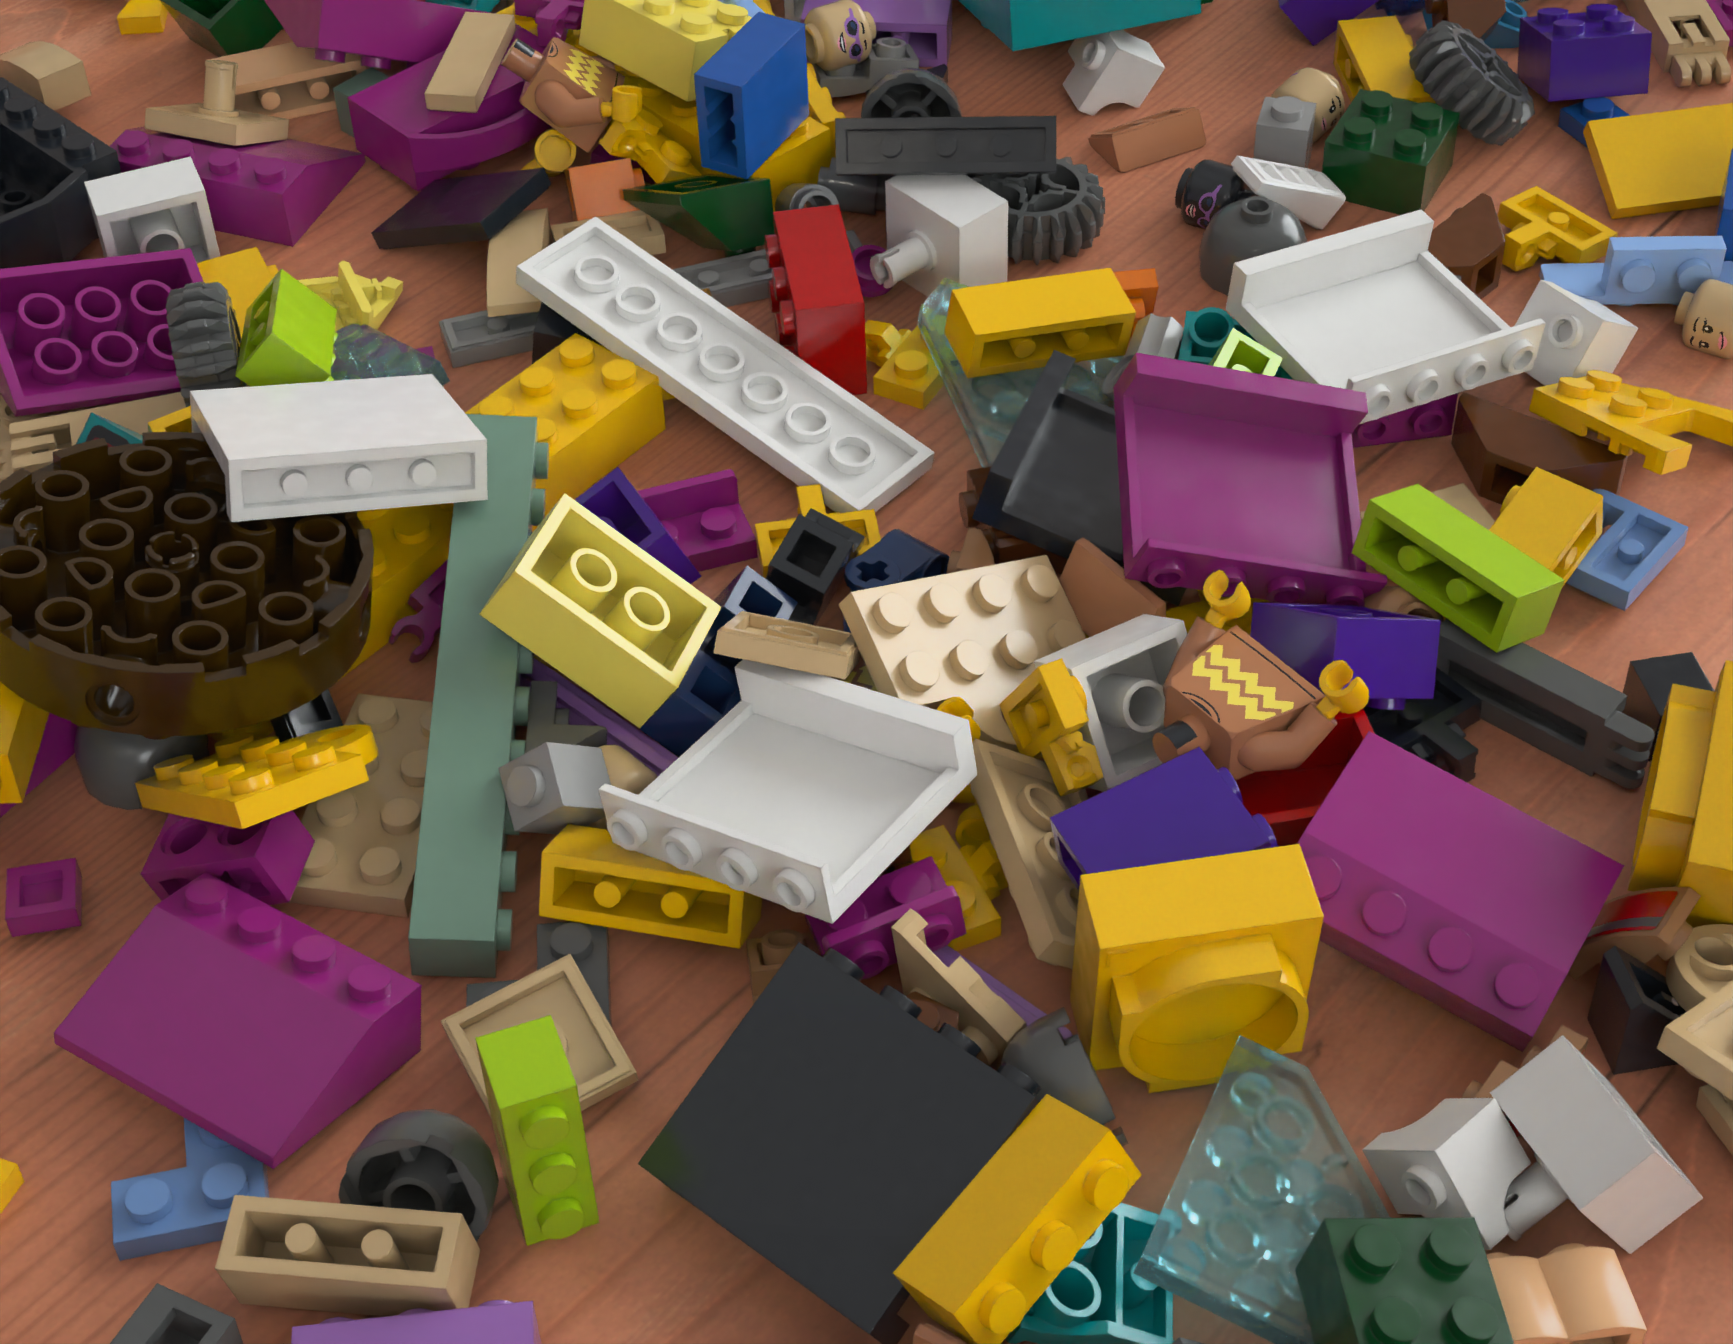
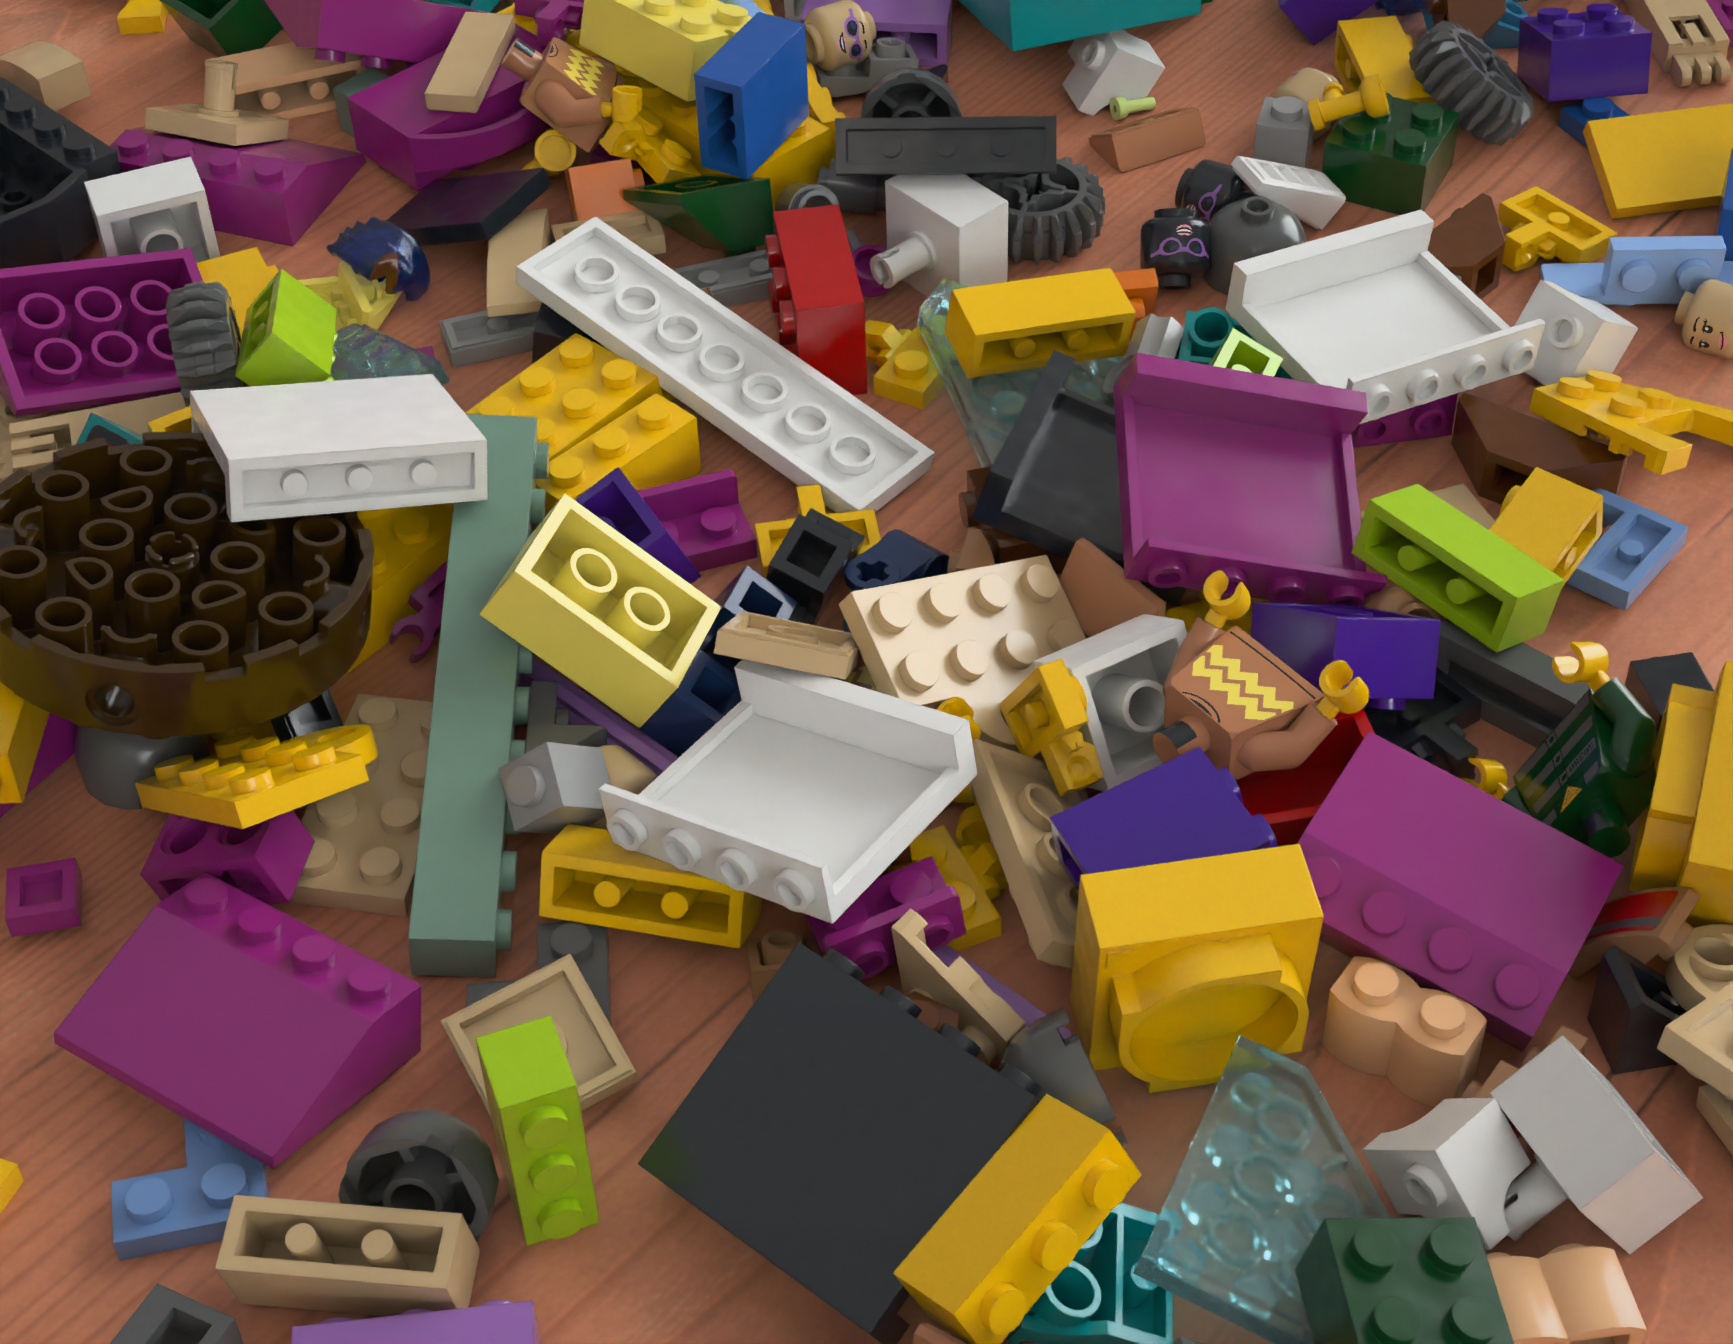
(382, 252): none -> clear blue hair
(648, 443): none -> yellow brick
(1120, 107): none -> yellowish green piece
(1176, 247): none -> black head
(1337, 105): none -> yellow piece
(1397, 1030): none -> light nougat brick
(1594, 765): none -> dark green torso

